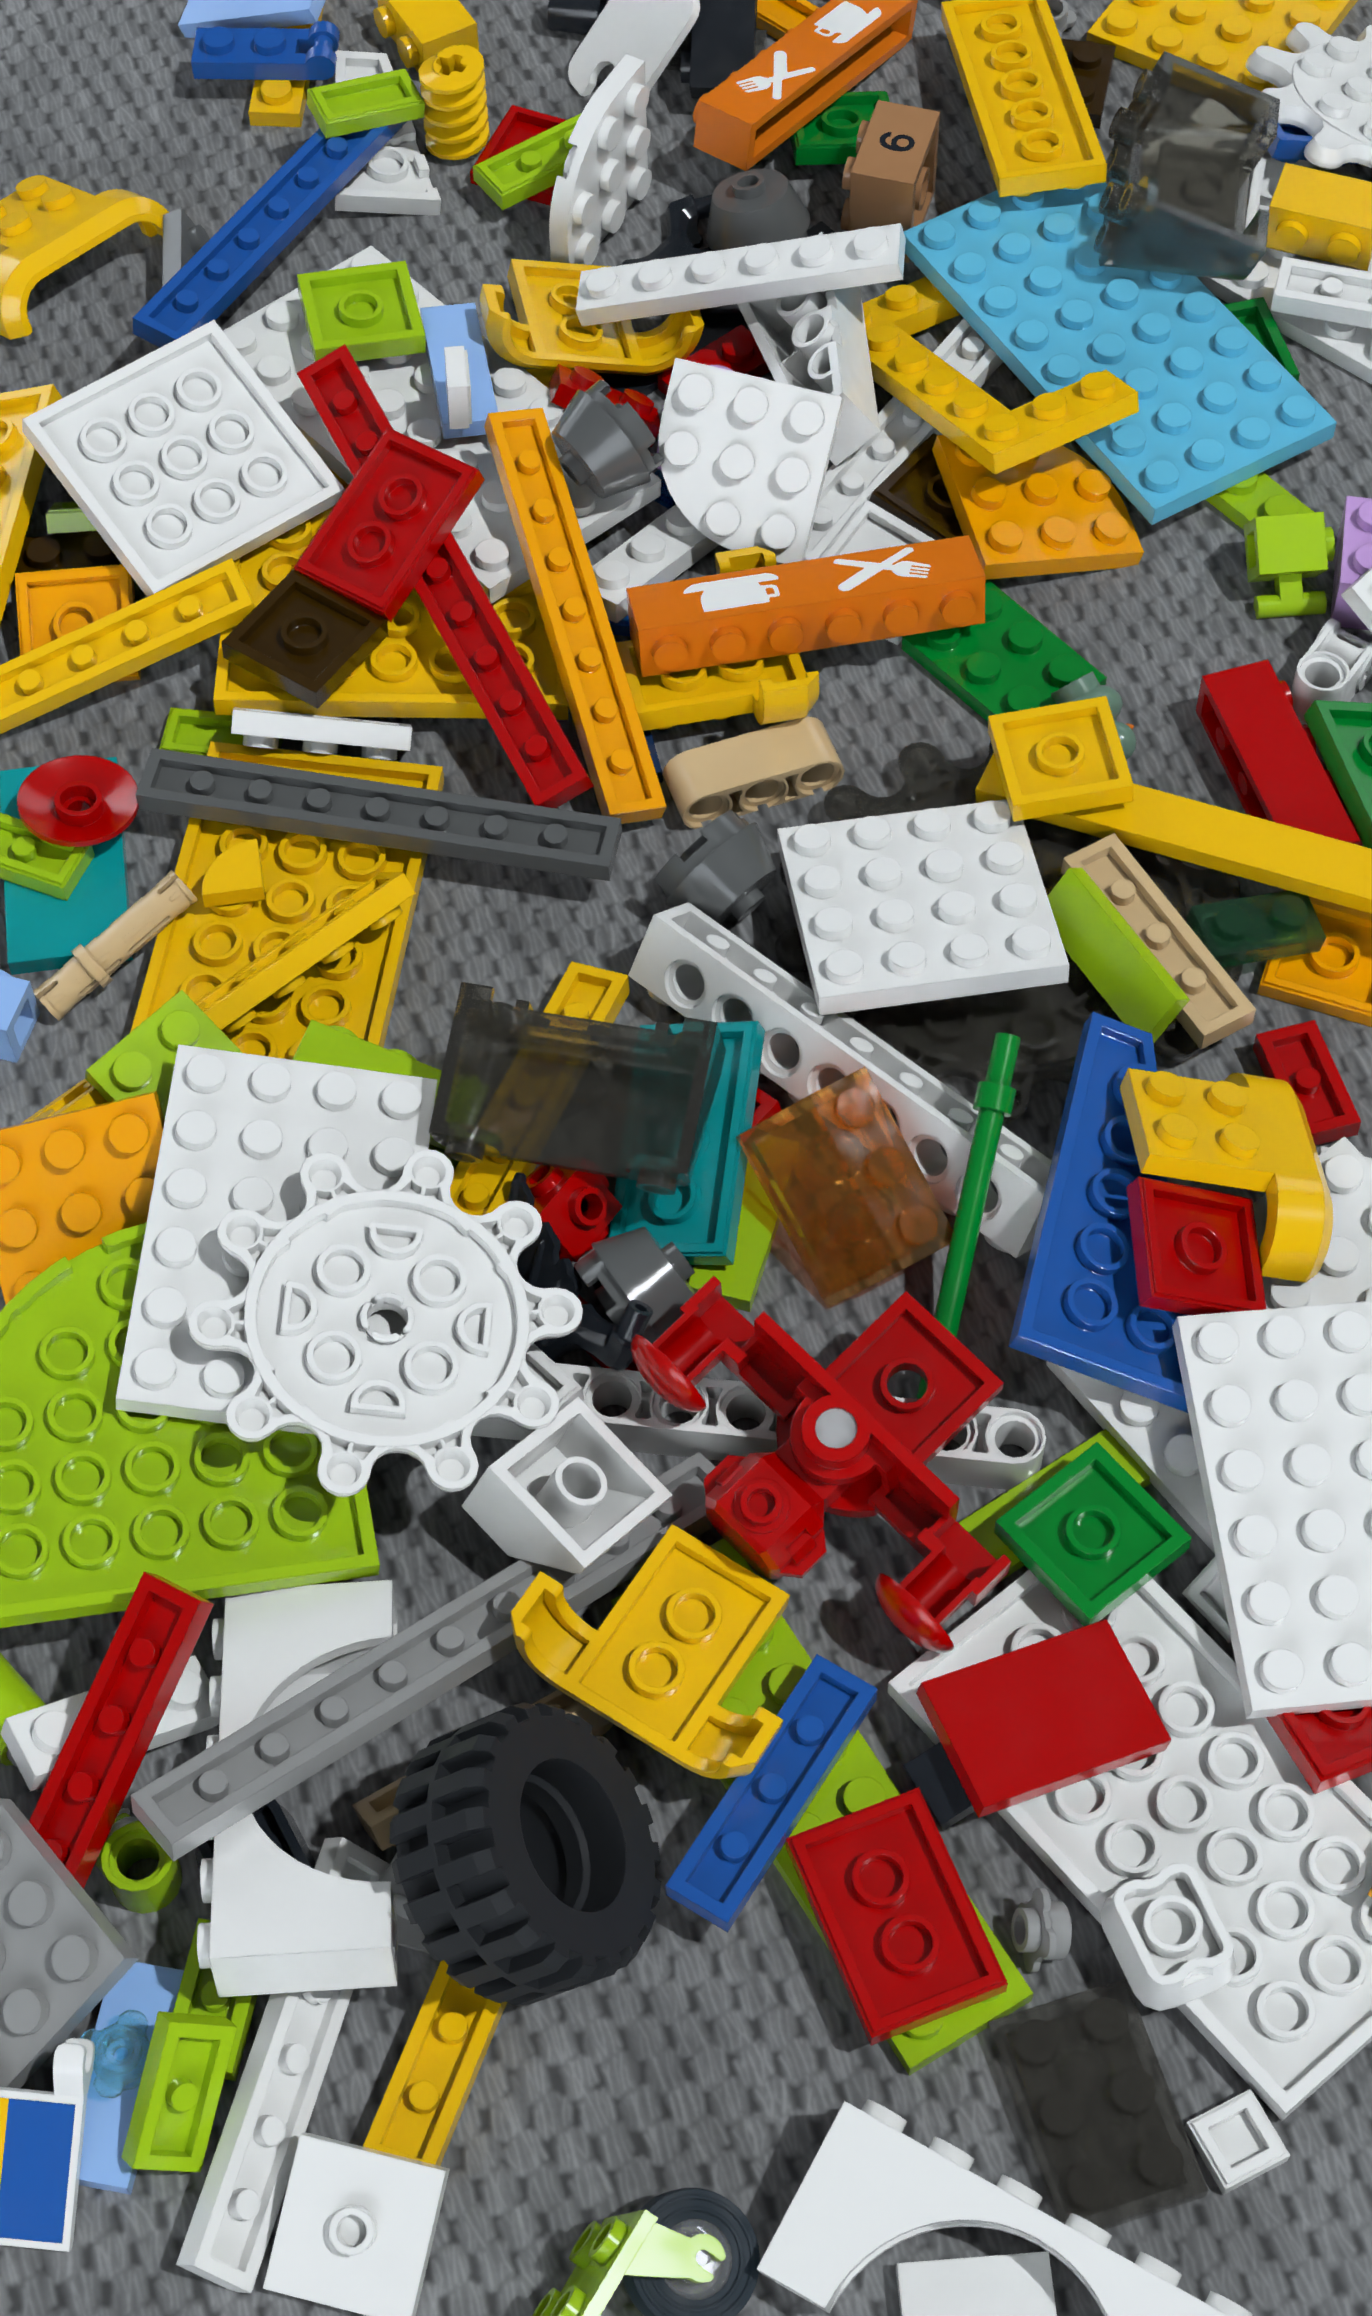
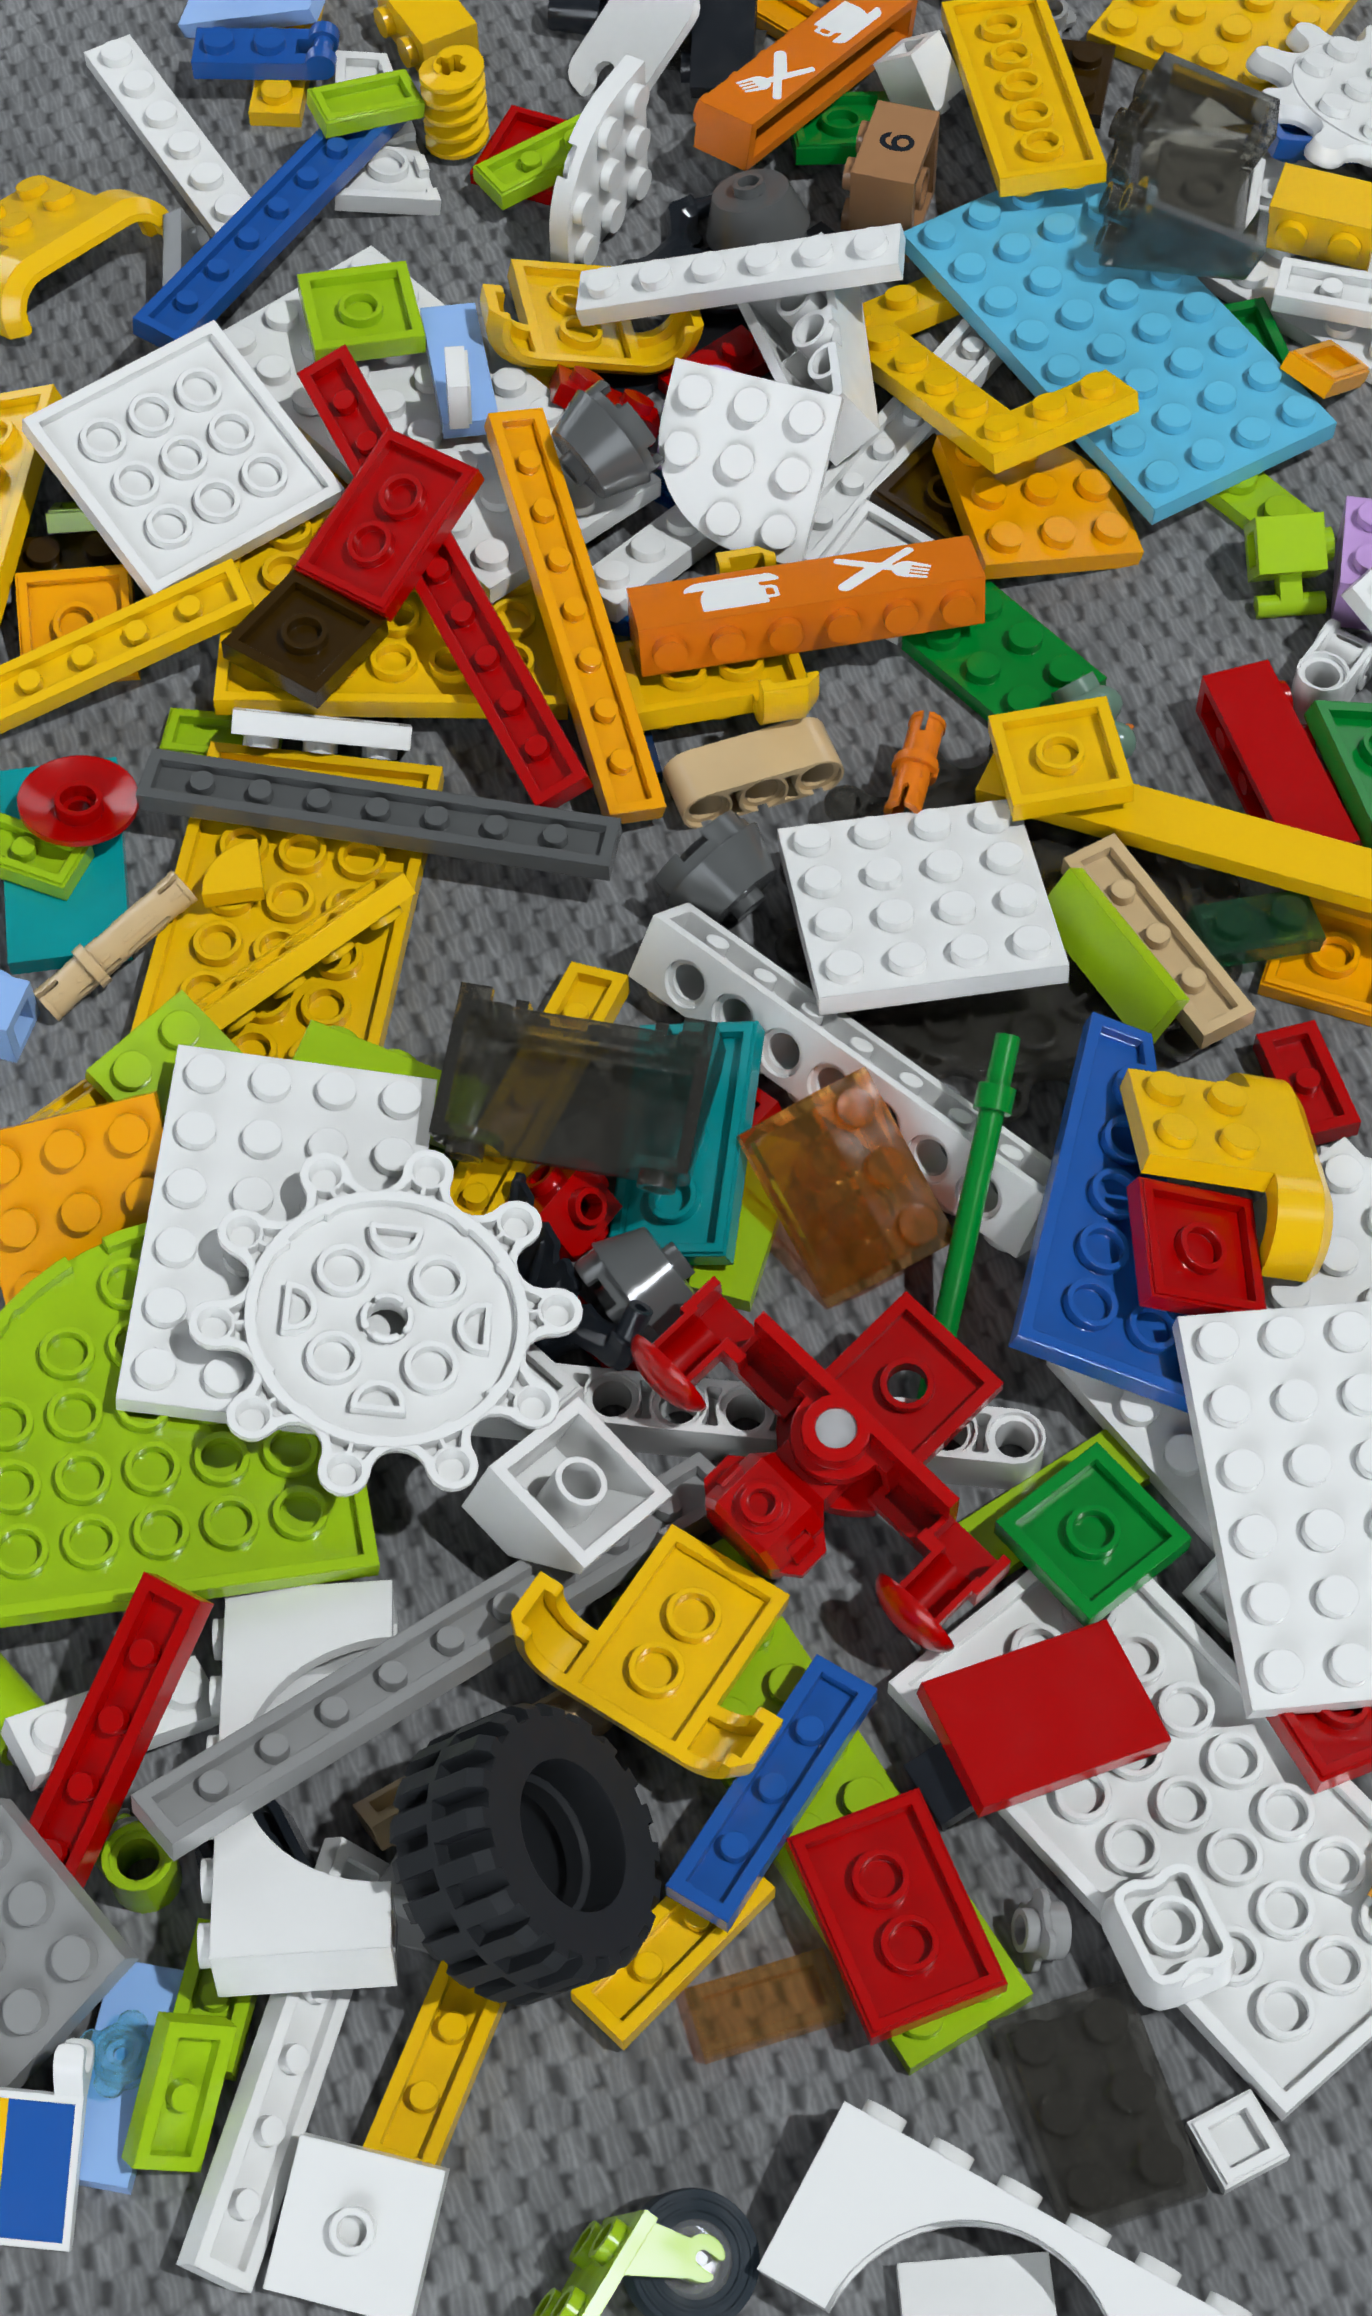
(167, 131): none -> white plate
(667, 1962): none -> yellow plate
(764, 2005): none -> clear orange tile
(916, 764): none -> orange pin
(920, 72): none -> white brick
(1325, 368): none -> light orange tile

